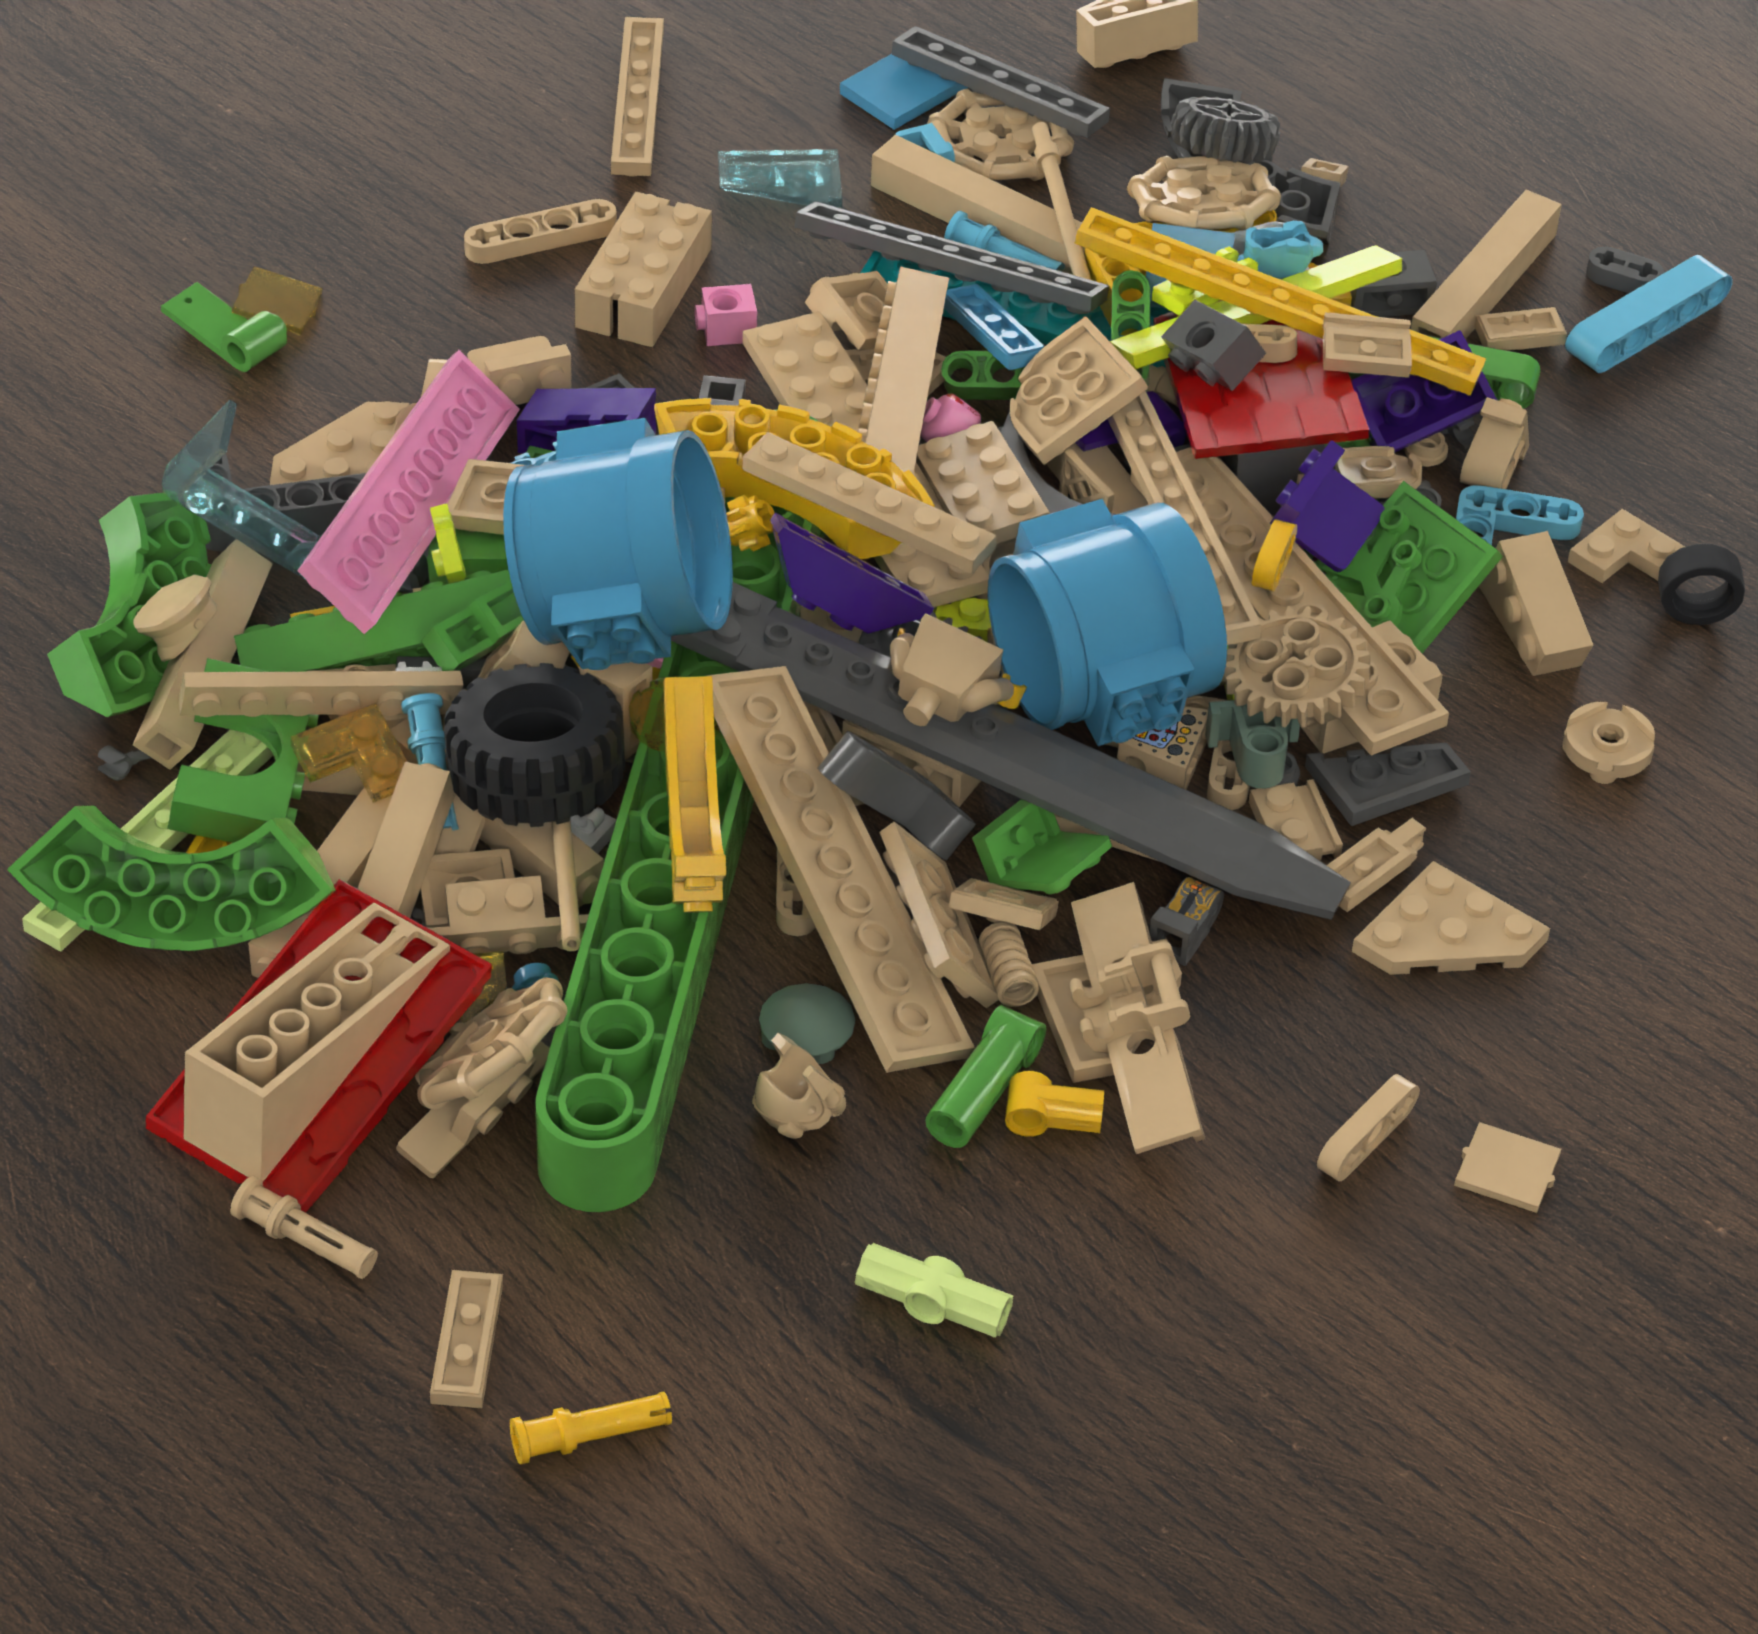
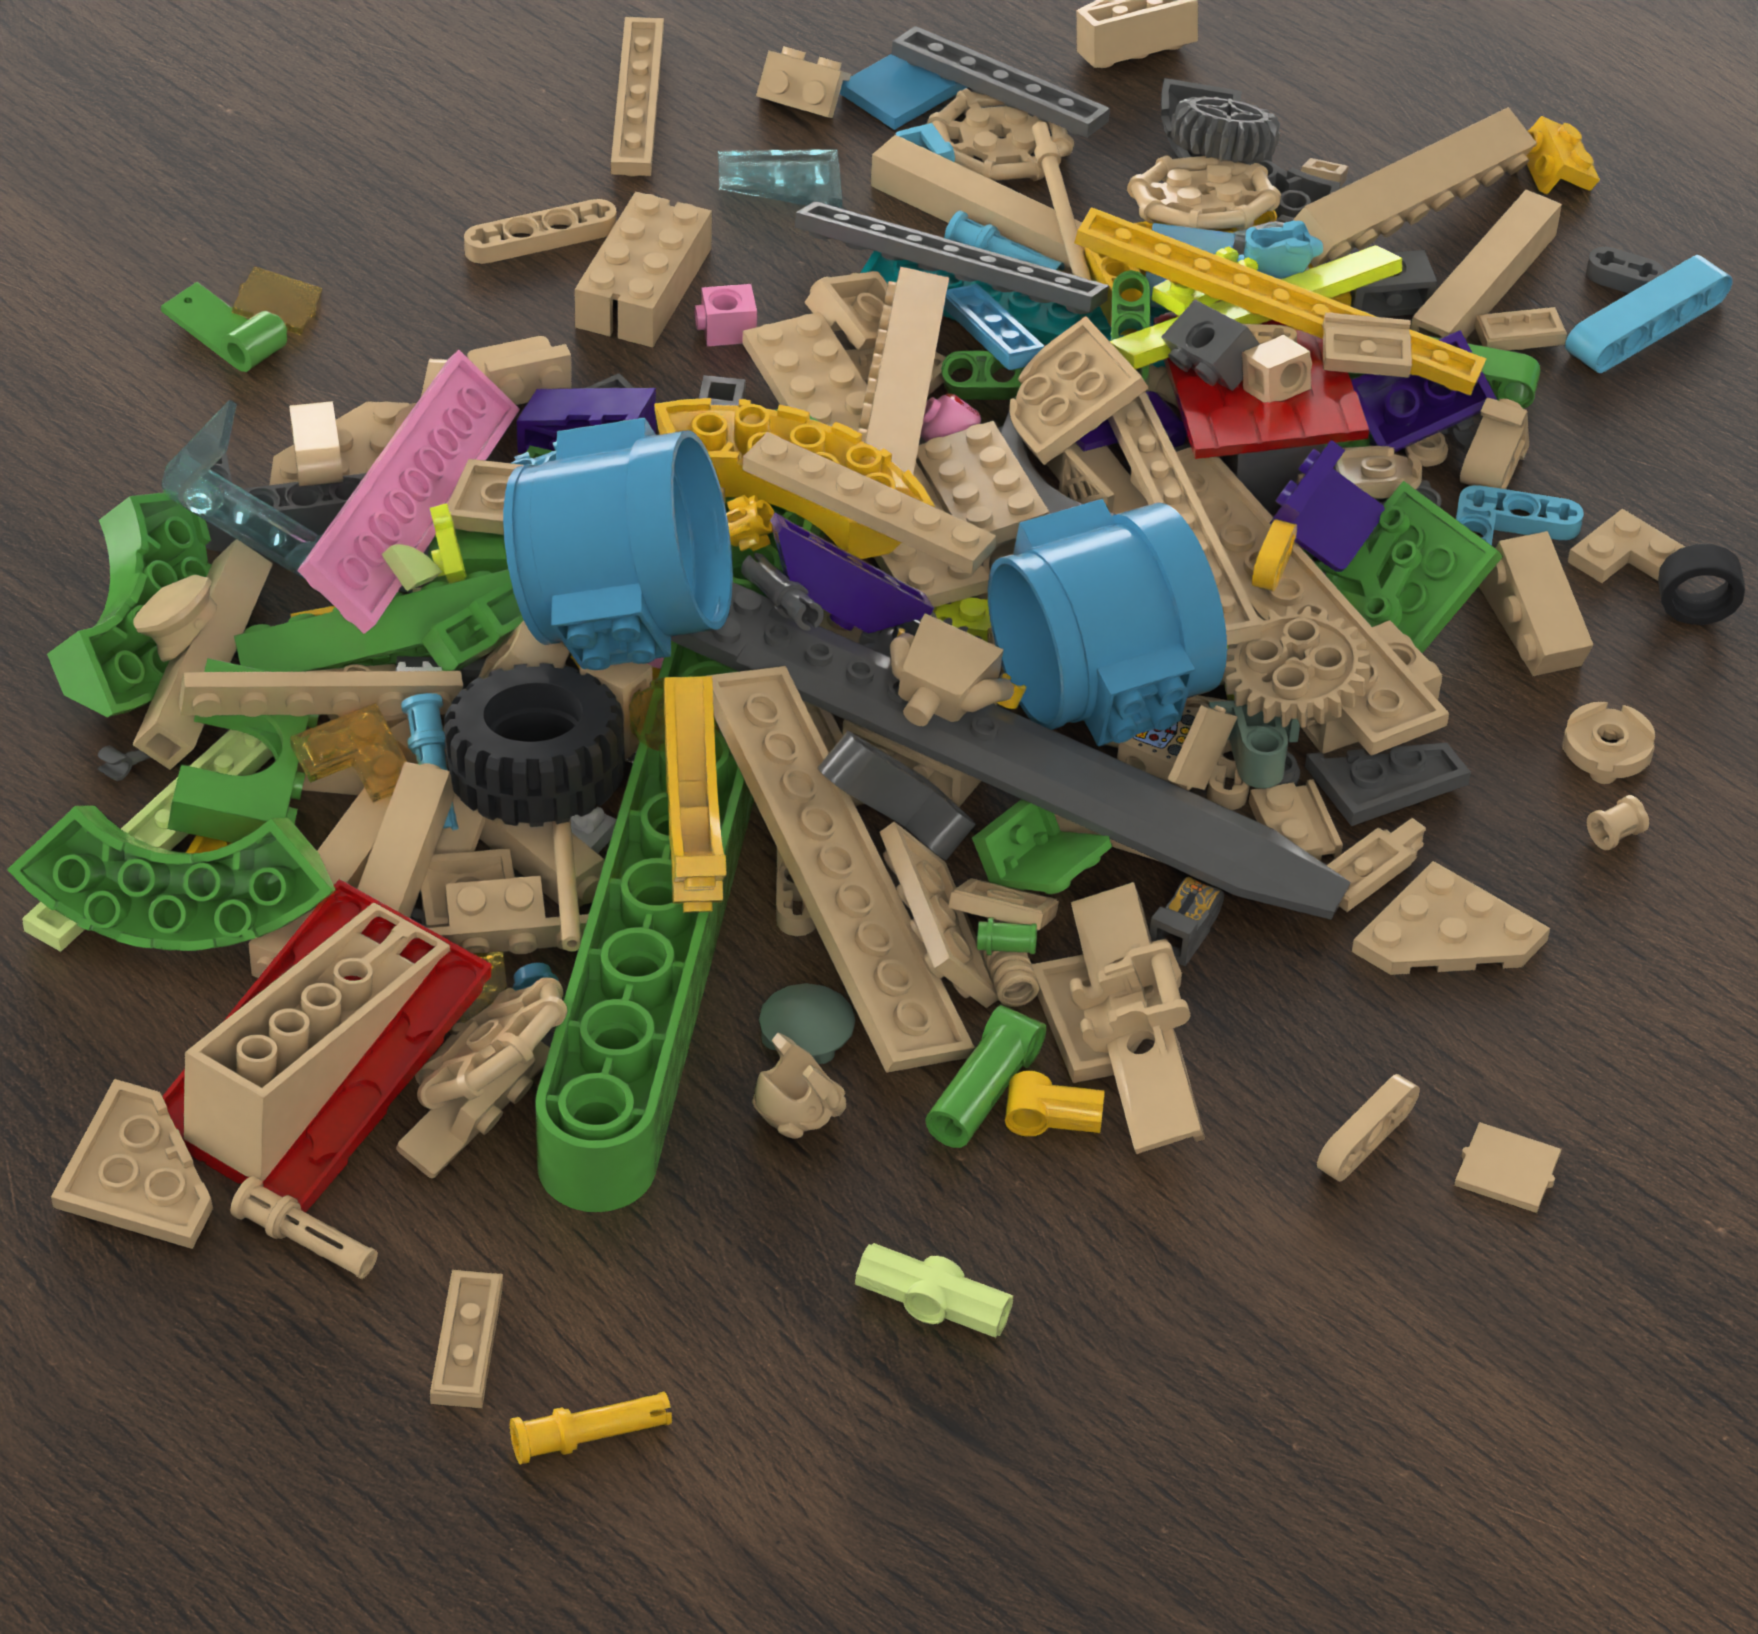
(135, 1170): none -> tan plate
(316, 444): none -> beam
(410, 566): none -> yellowish green tile
(787, 595): none -> dark grey pin
(802, 83): none -> tan bracket
(1006, 937): none -> bright green pin
(1202, 747): none -> tan piece
(1276, 370): none -> tan brick
(1417, 184): none -> tan brick
(1559, 156): none -> yellow bracket
(1617, 822): none -> tan bush

